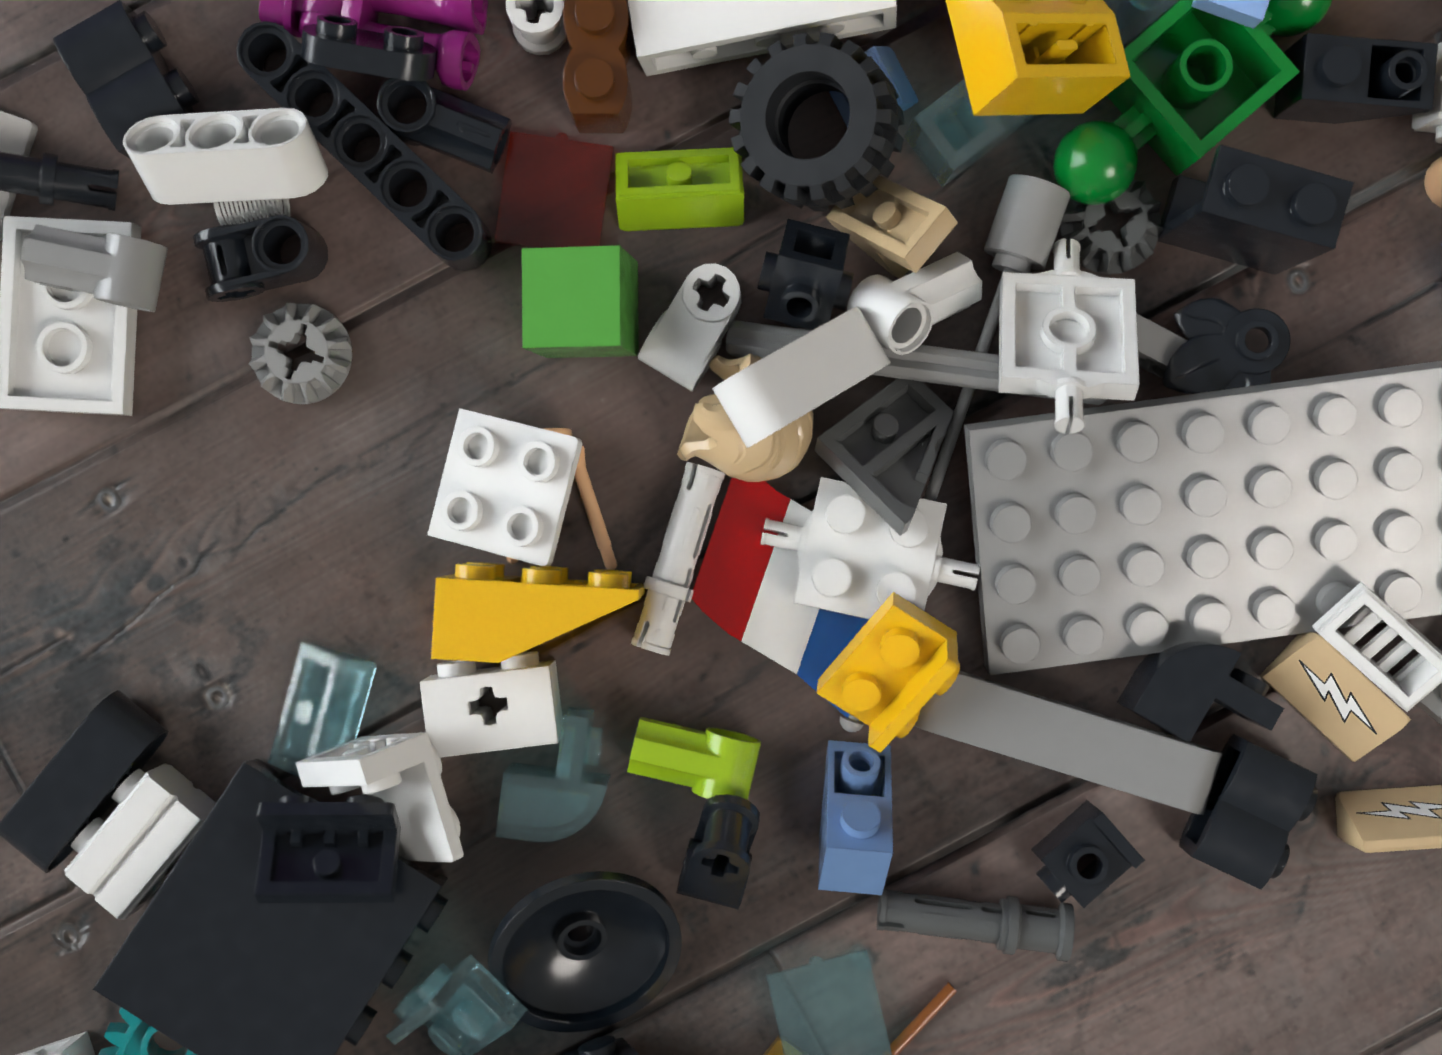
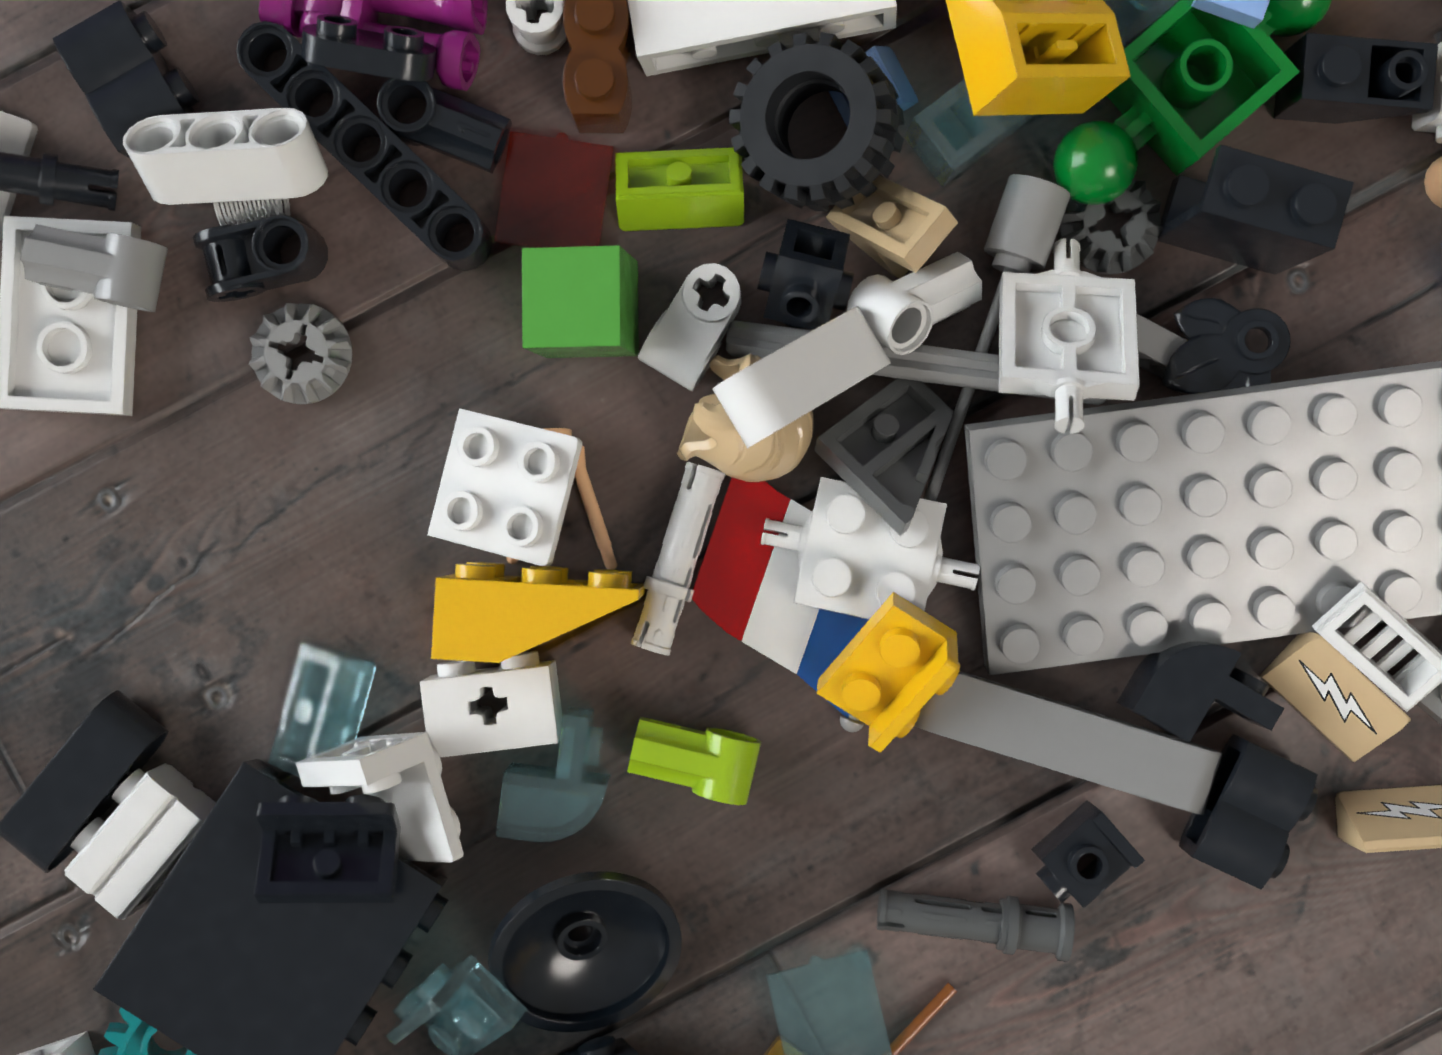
(719, 854): black piece -> none
(855, 819): medium blue slope -> none

